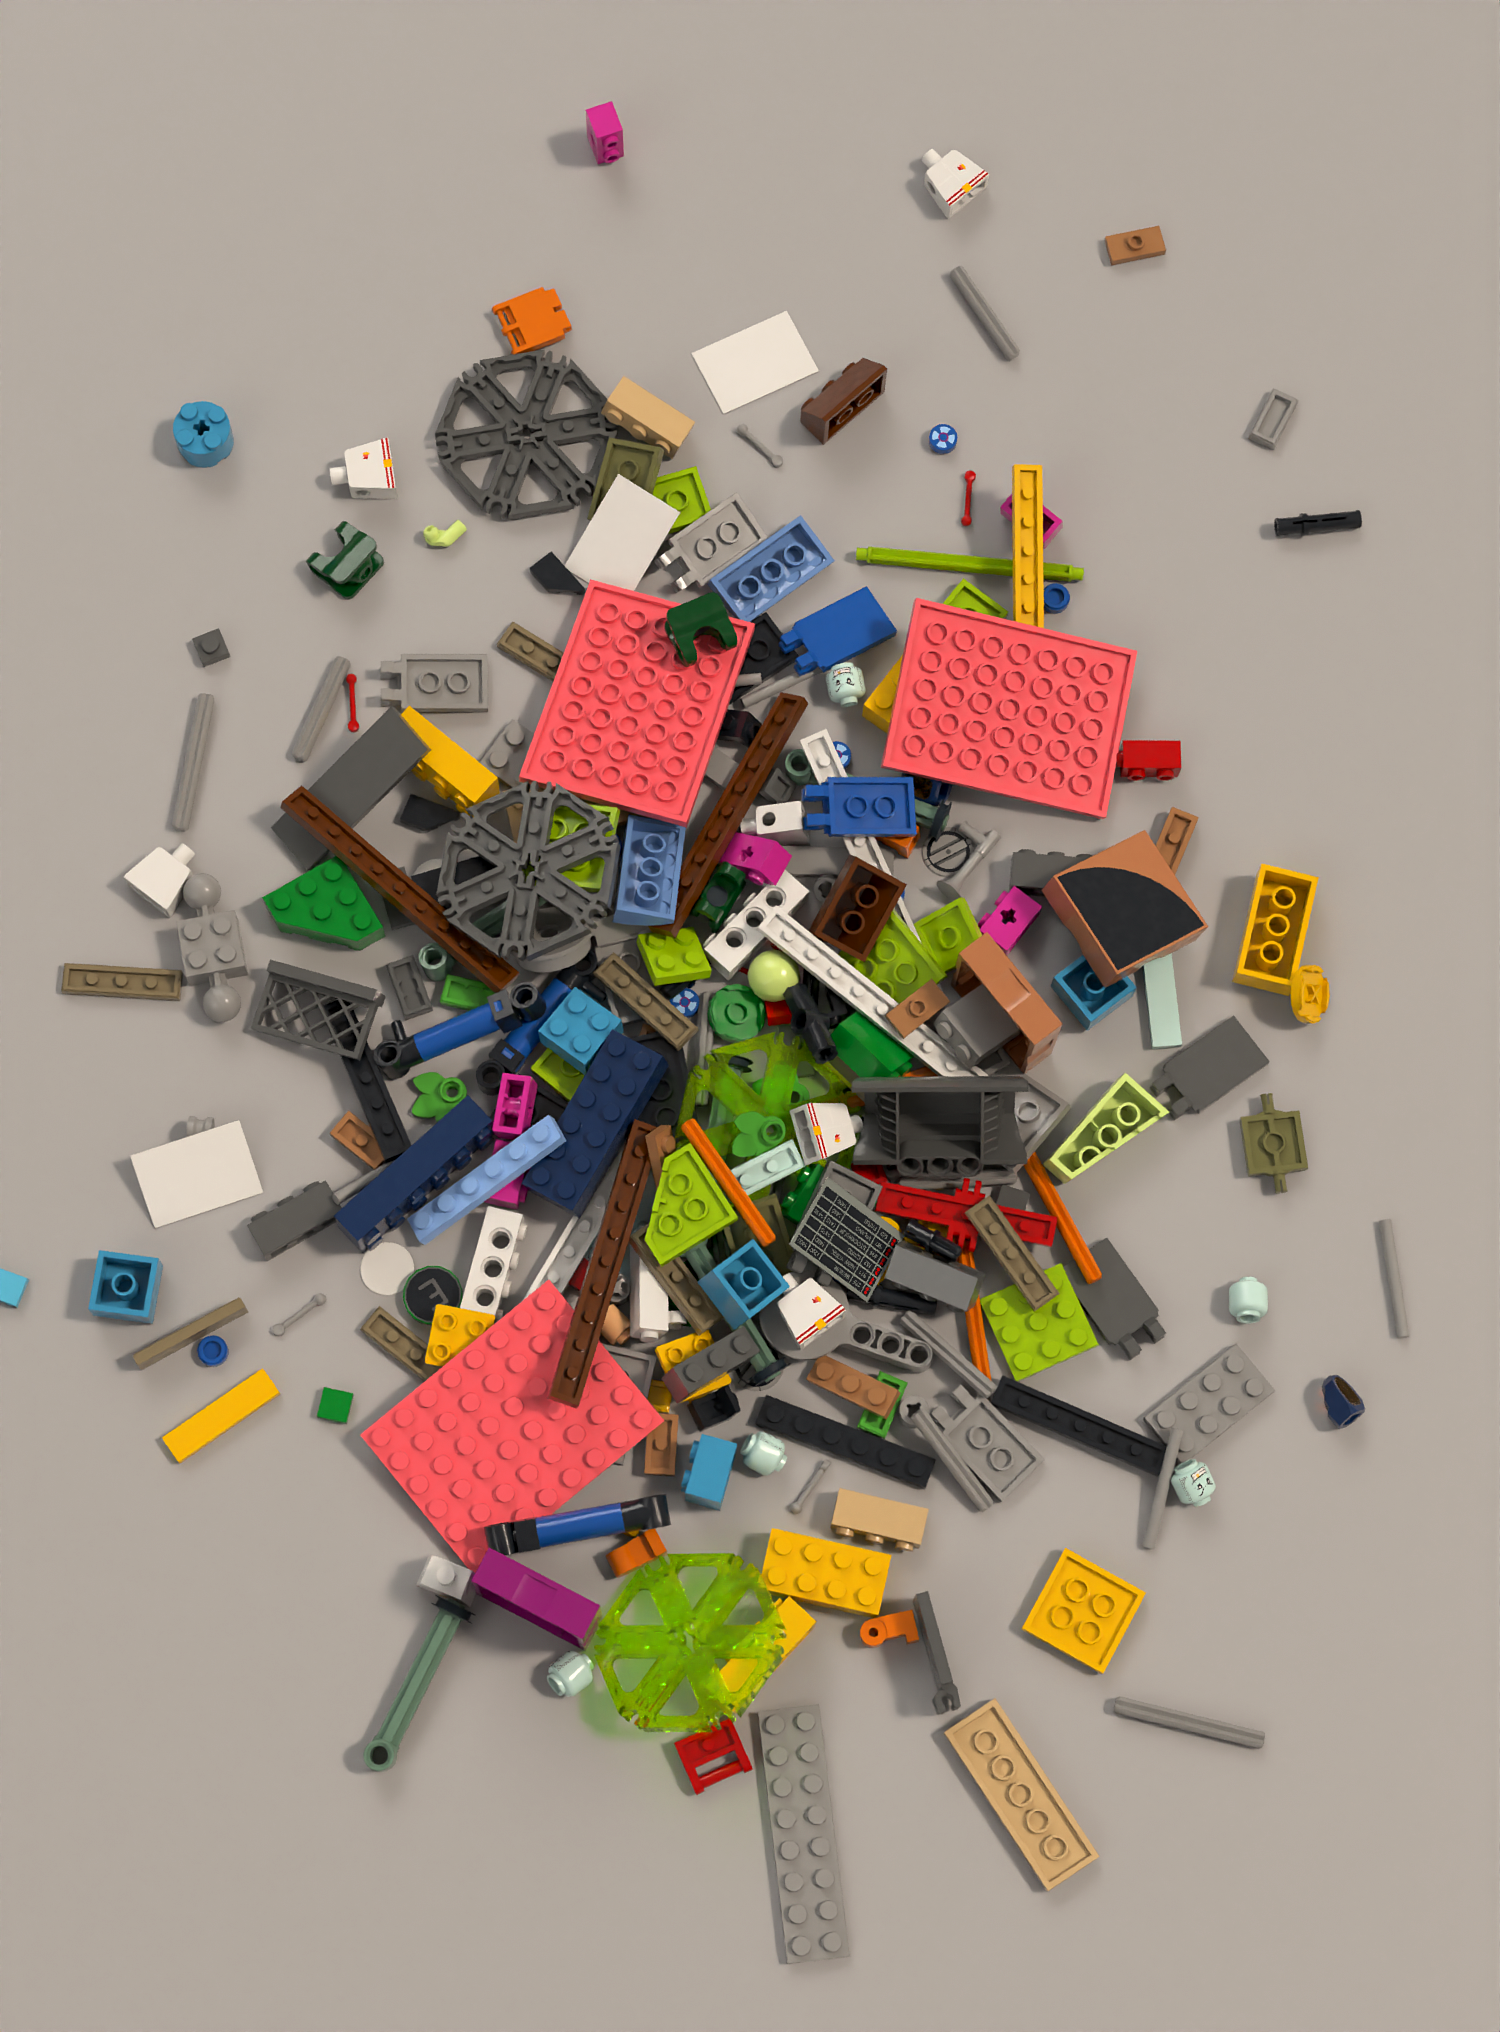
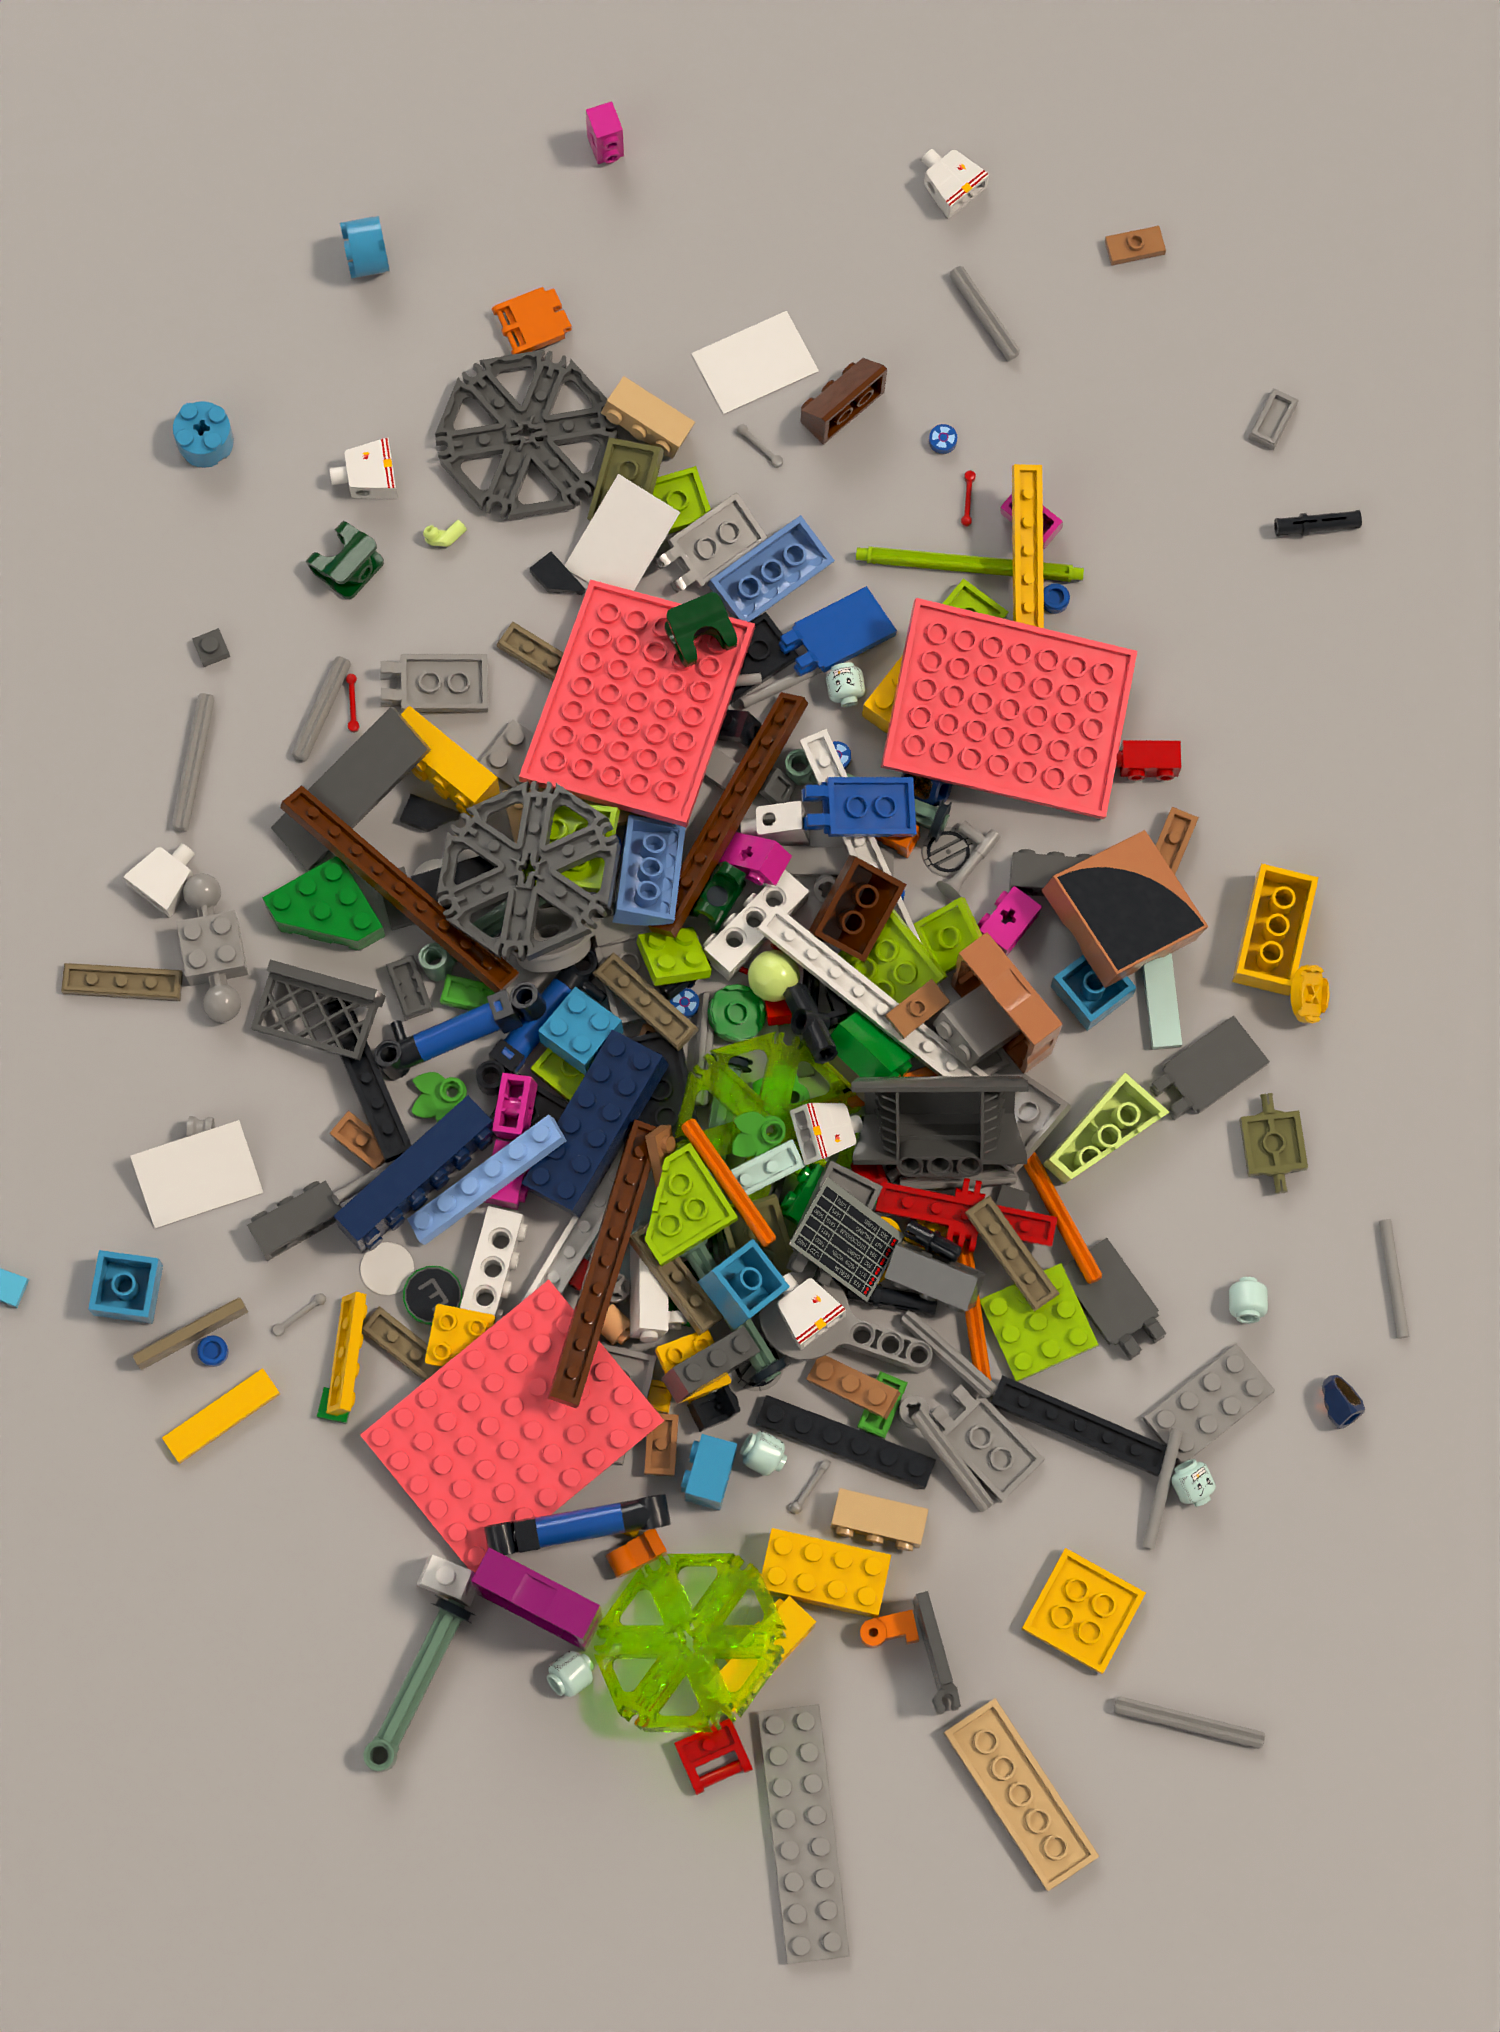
(347, 1347): none -> yellow plate
(364, 247): none -> dark azure brick

